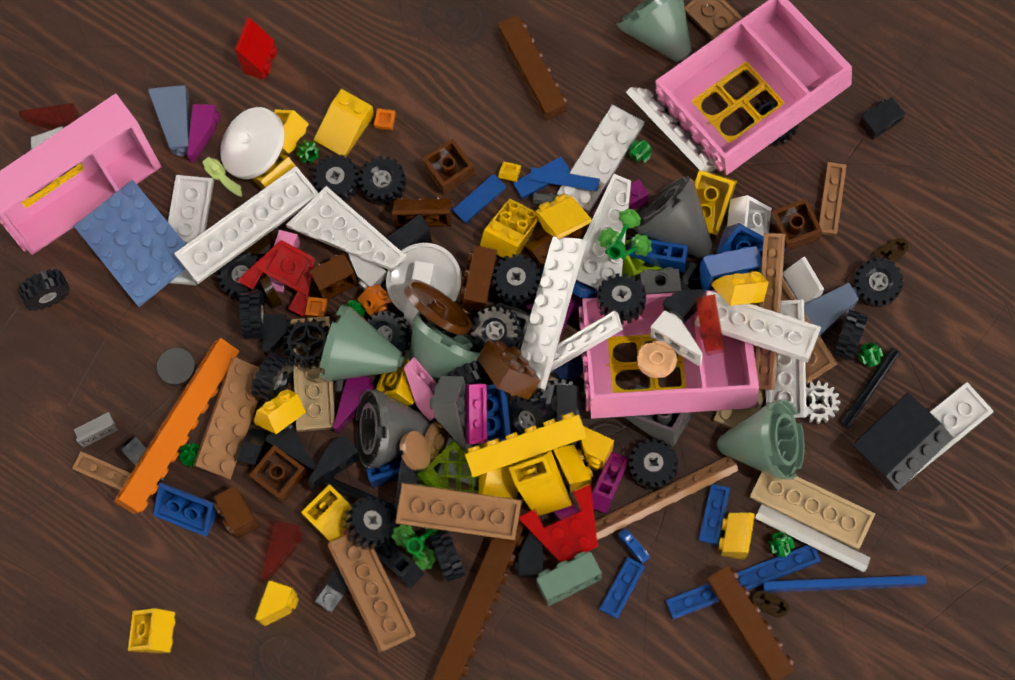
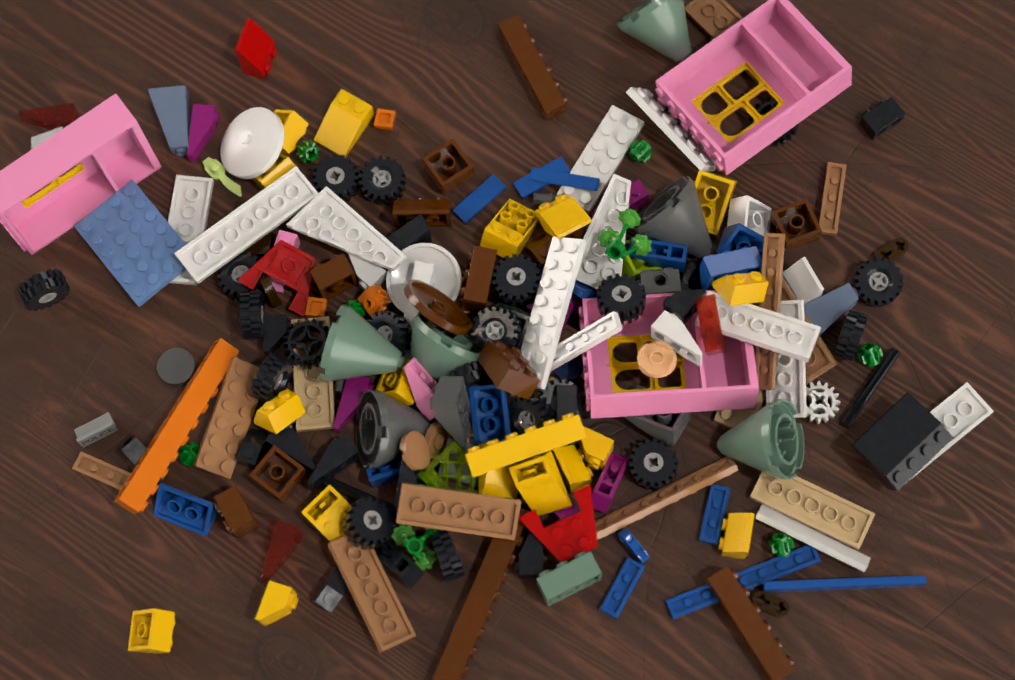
(476, 413): dark pink plate -> none
(510, 171): yellow tile -> none

